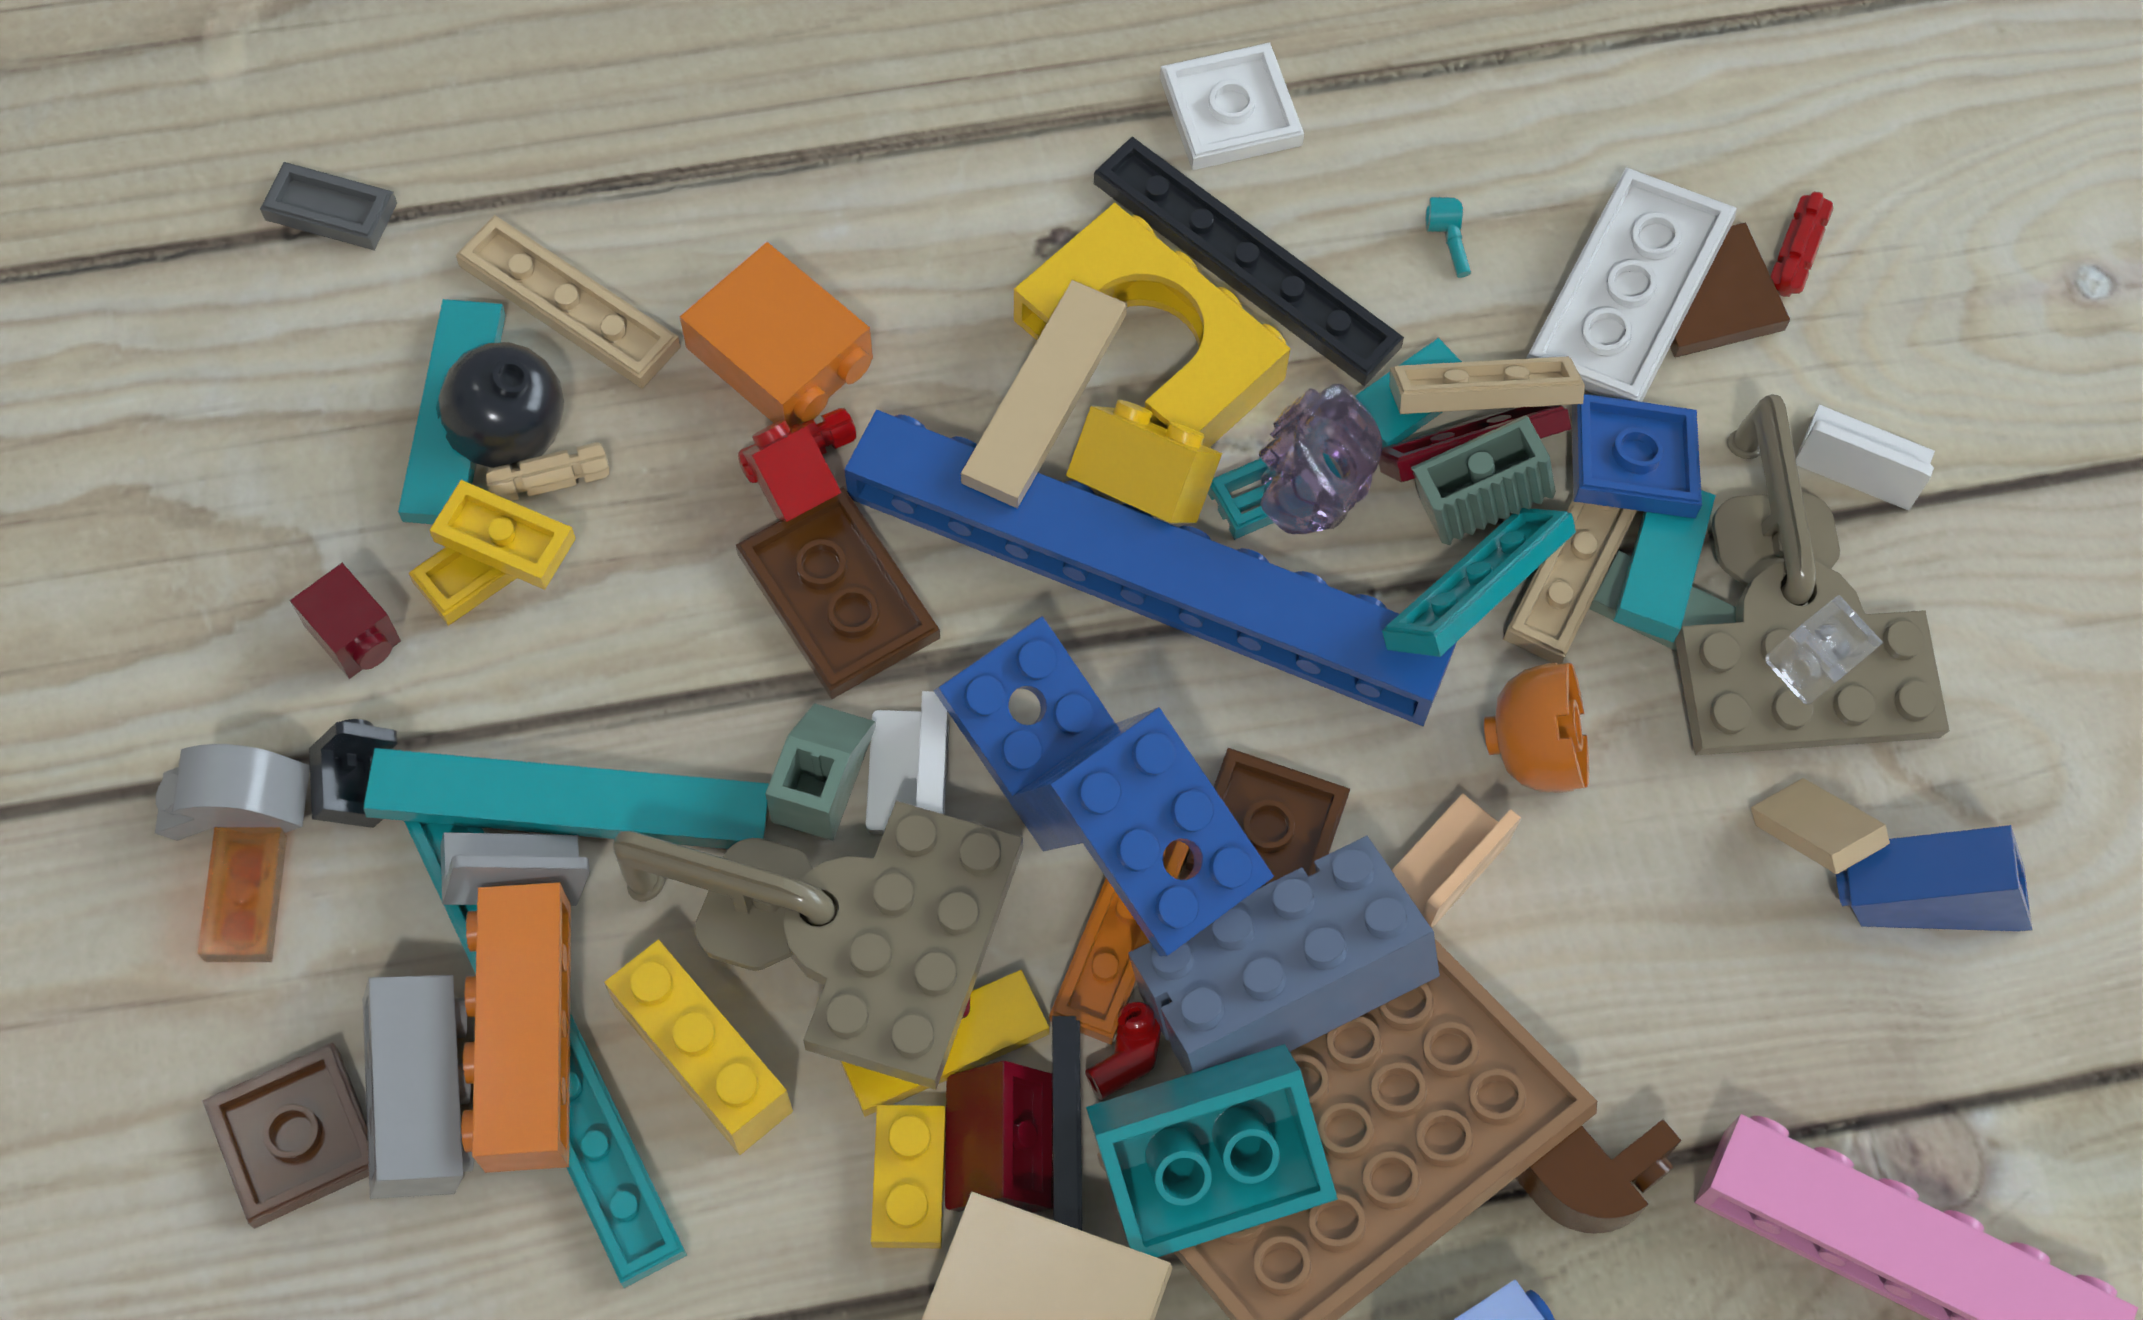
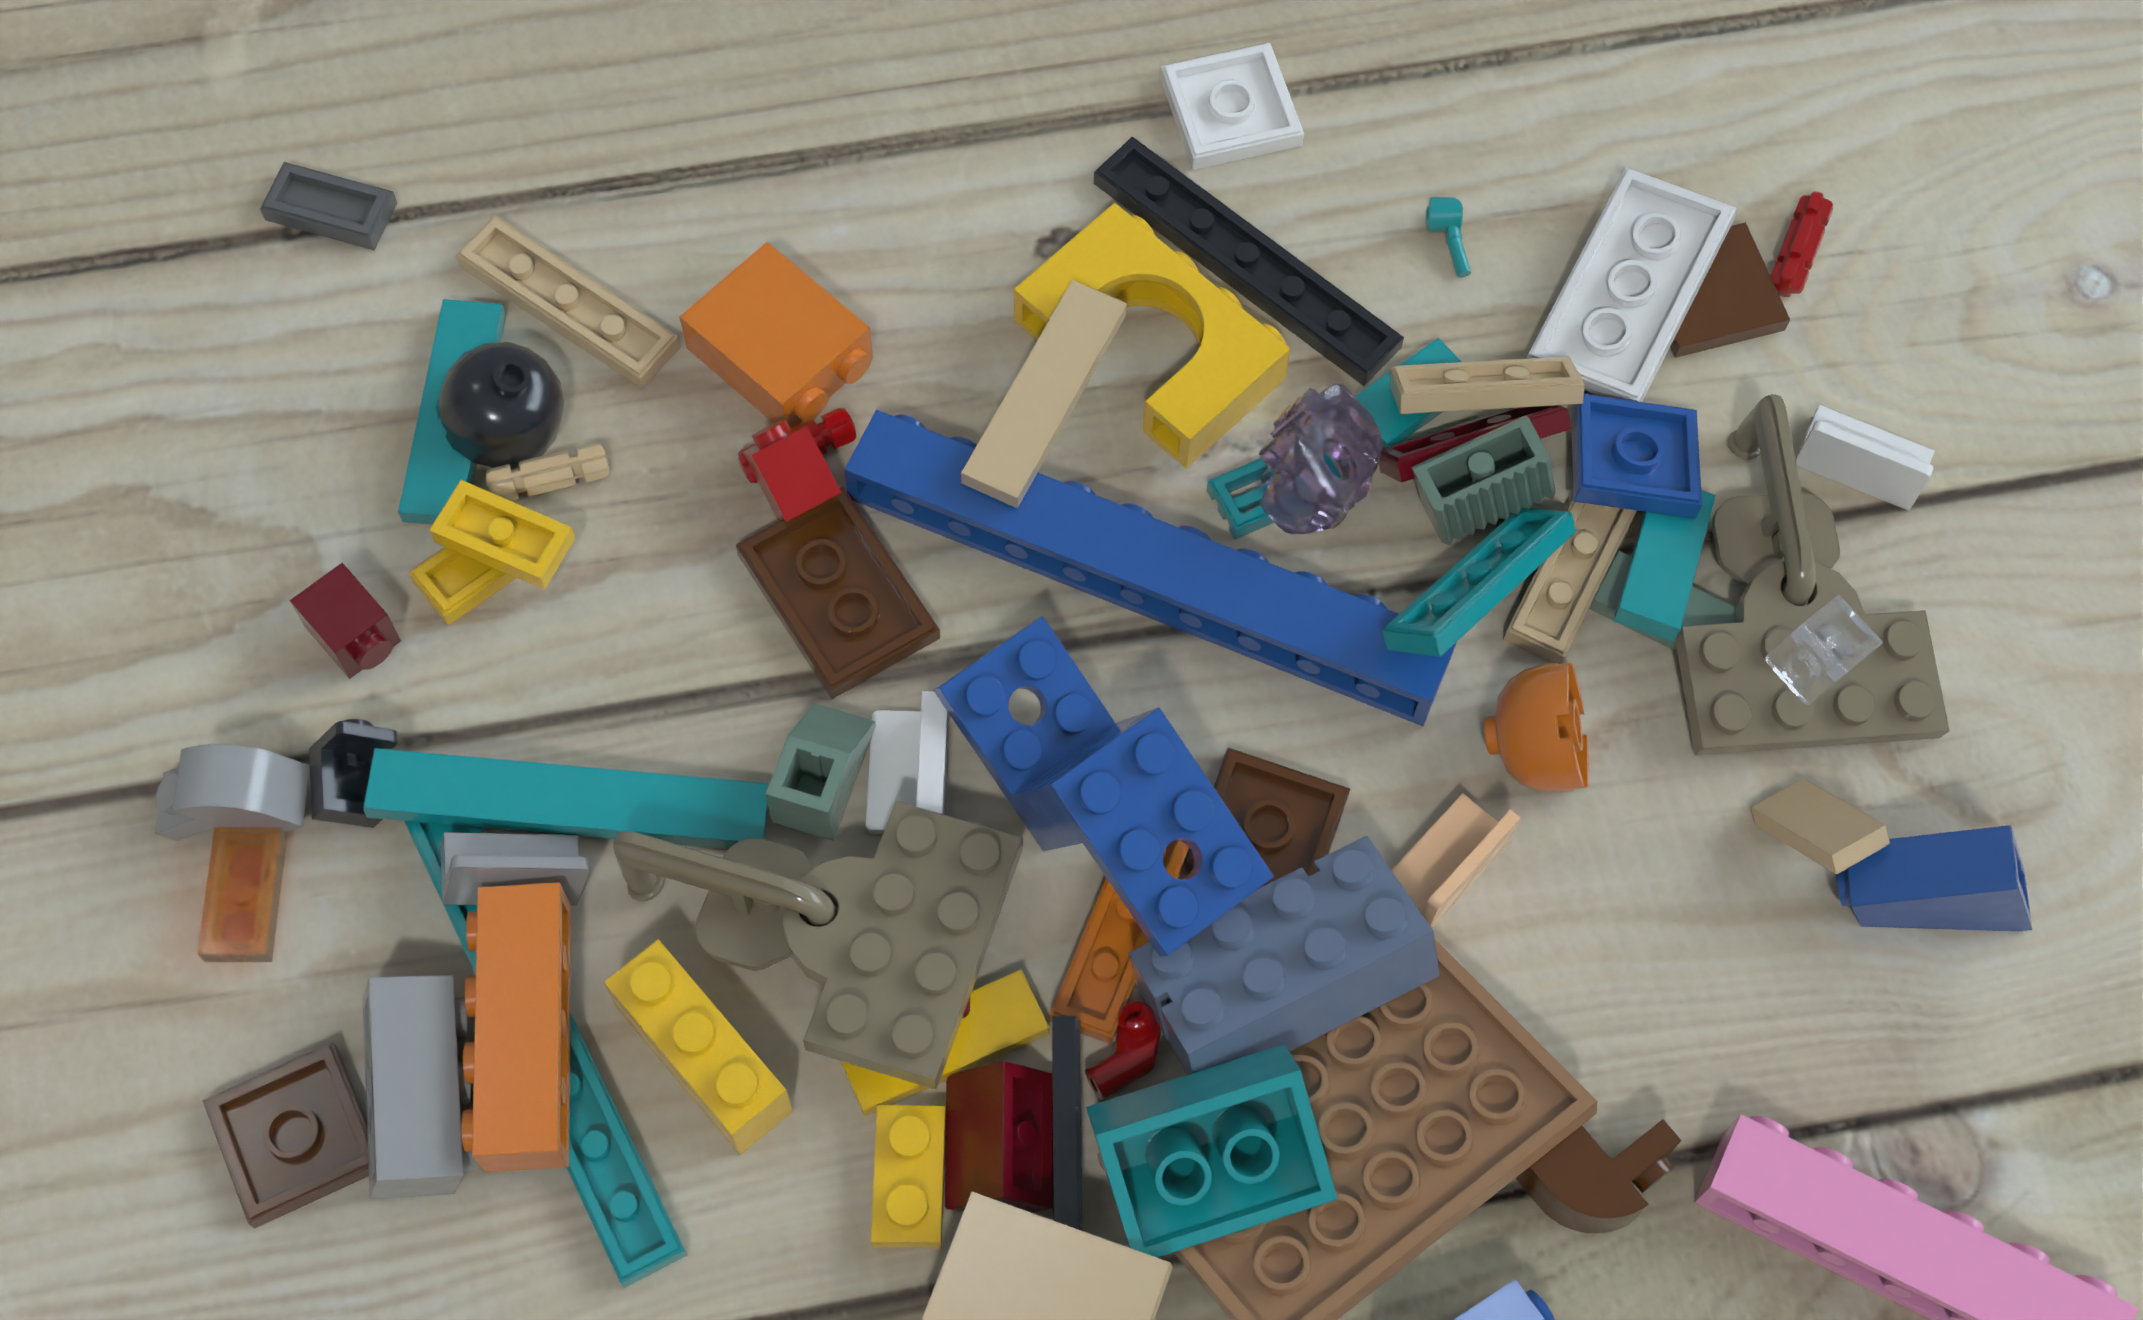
(1144, 463): yellow brick -> none

